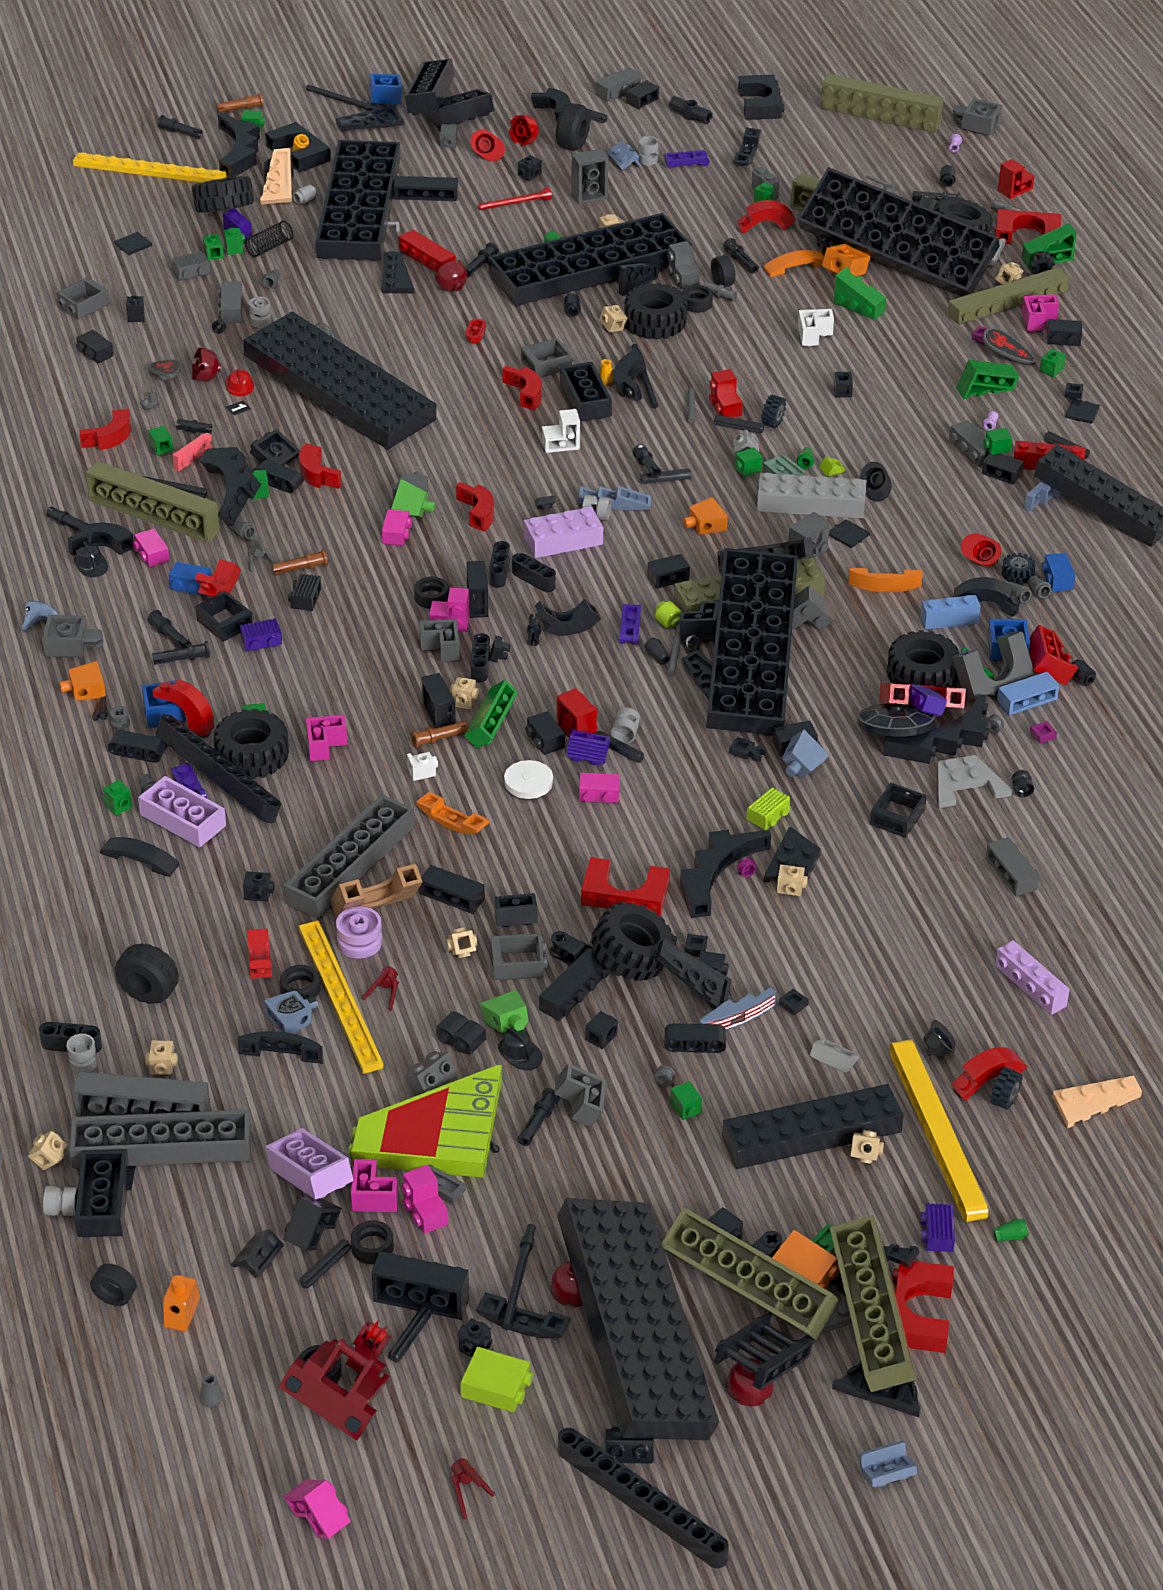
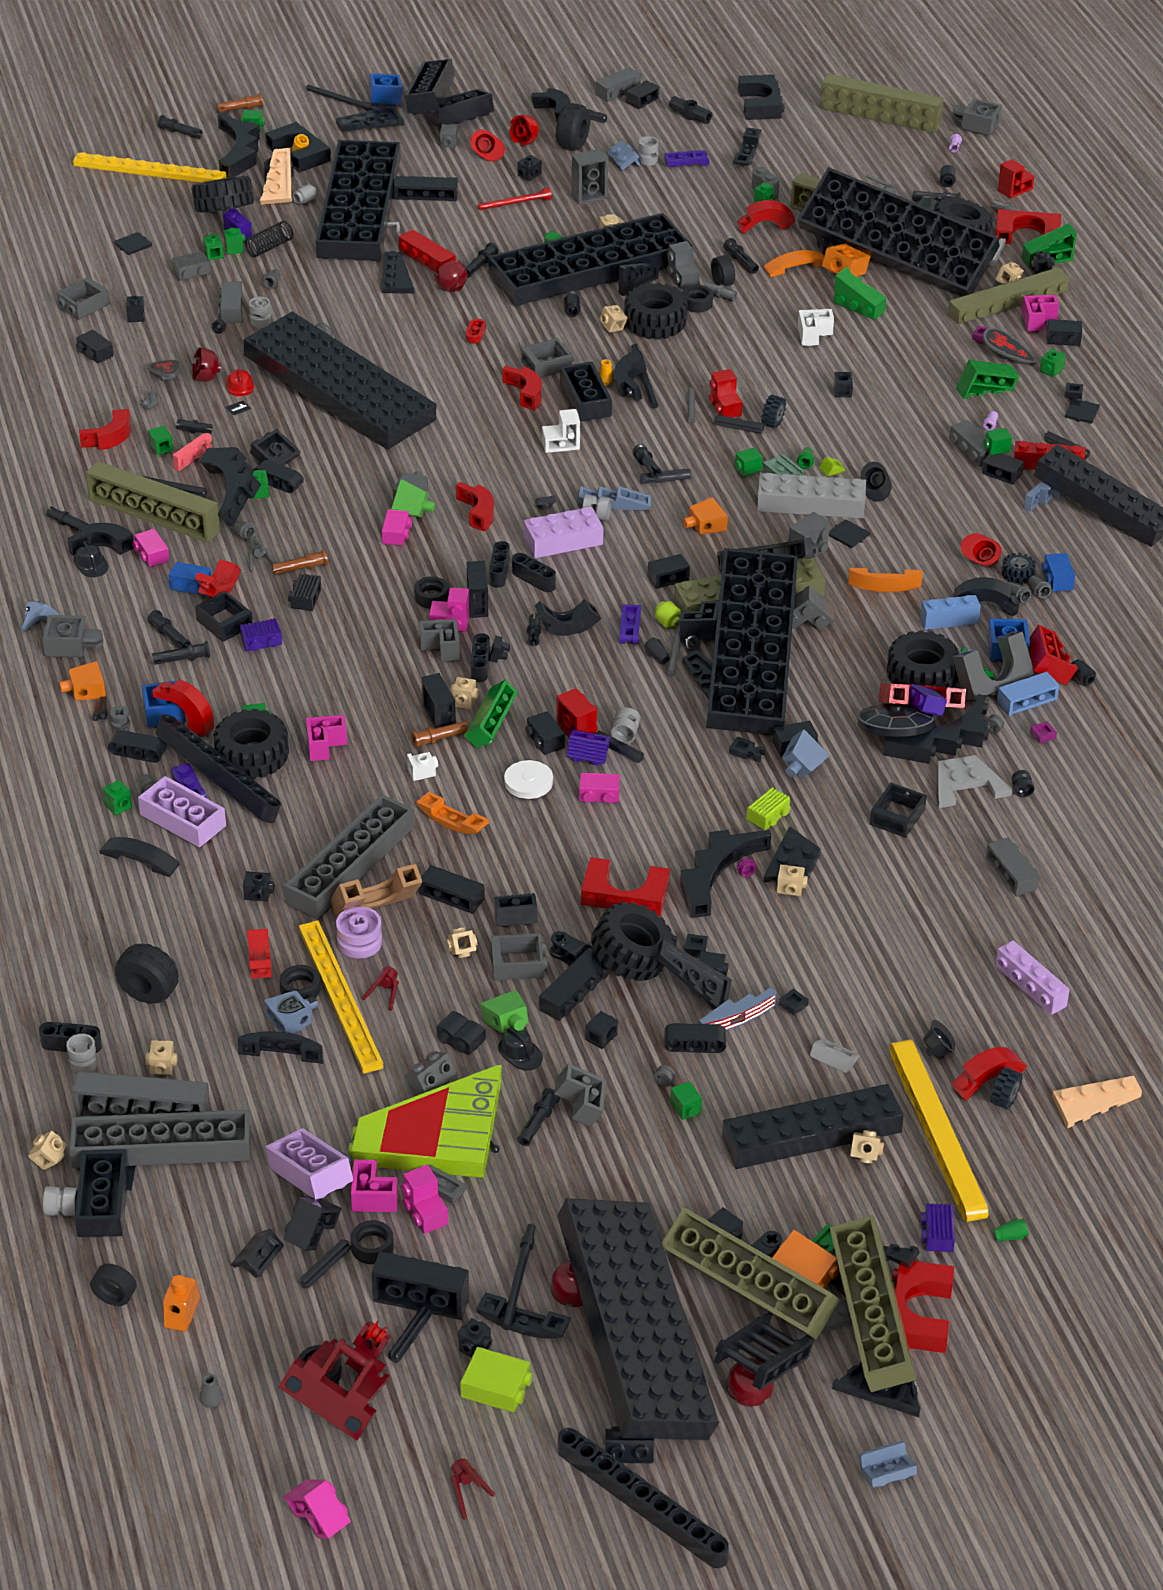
(314, 473): red arch -> none
(745, 441): light grey brick -> none

